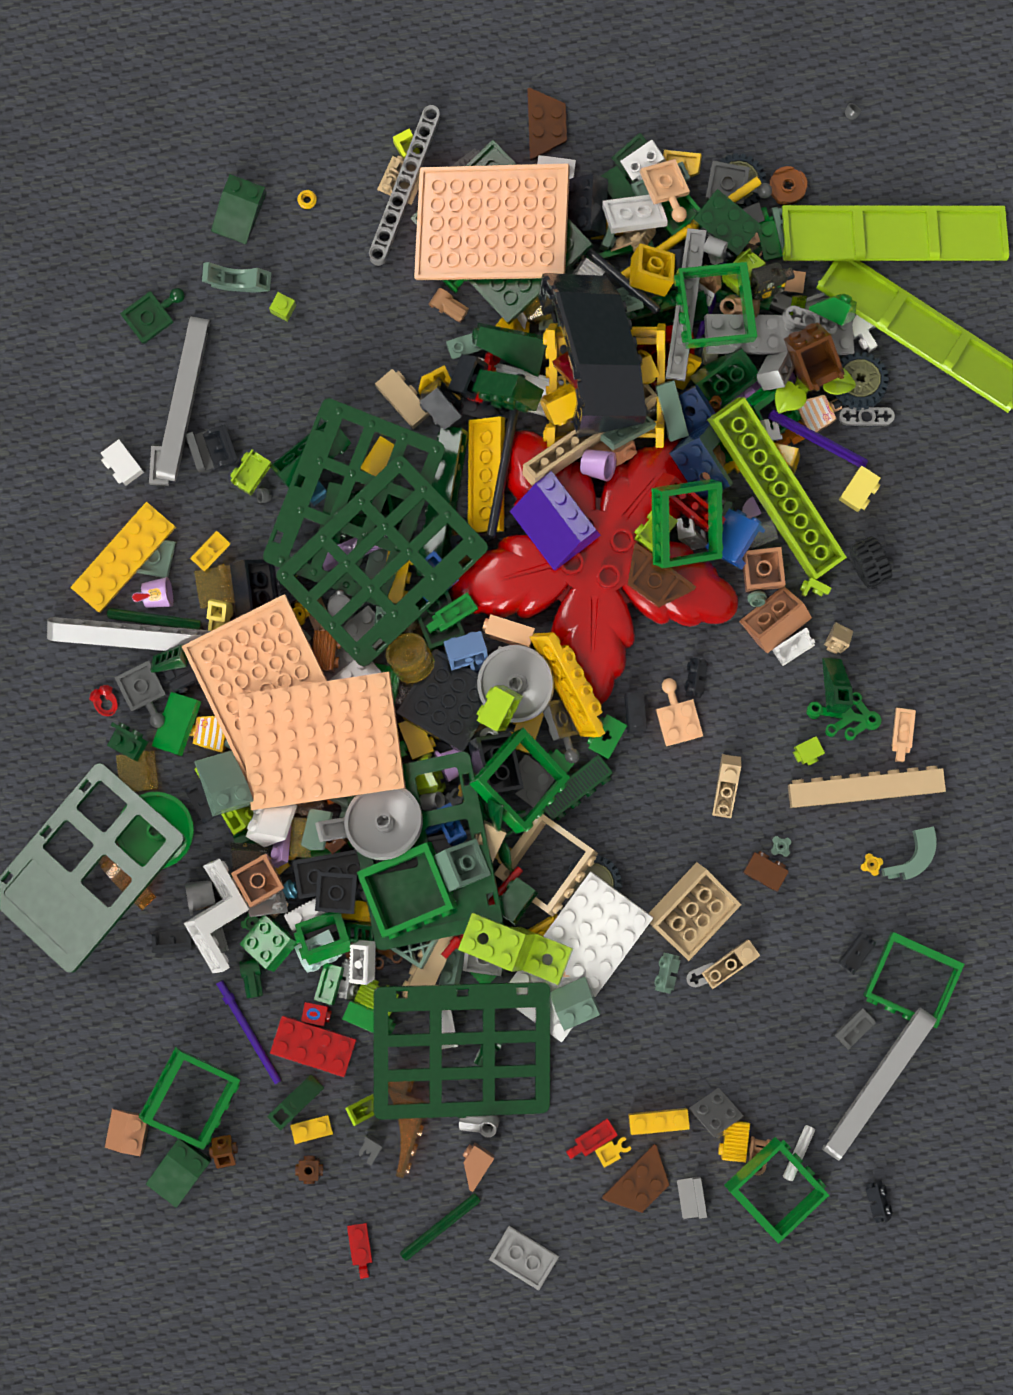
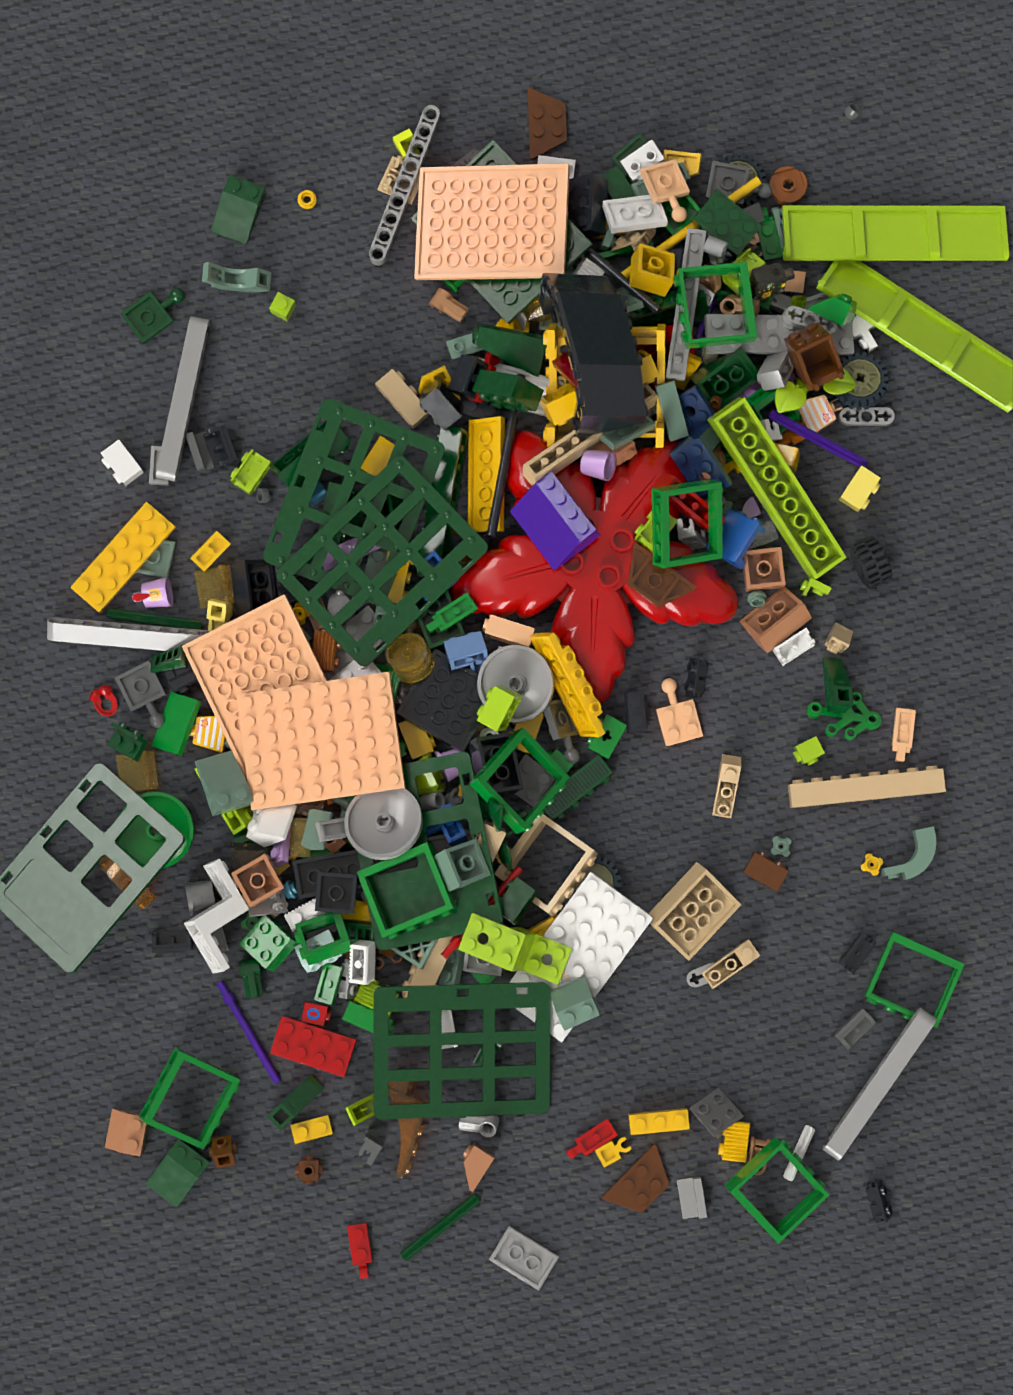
(668, 963): sand green hinge -> none

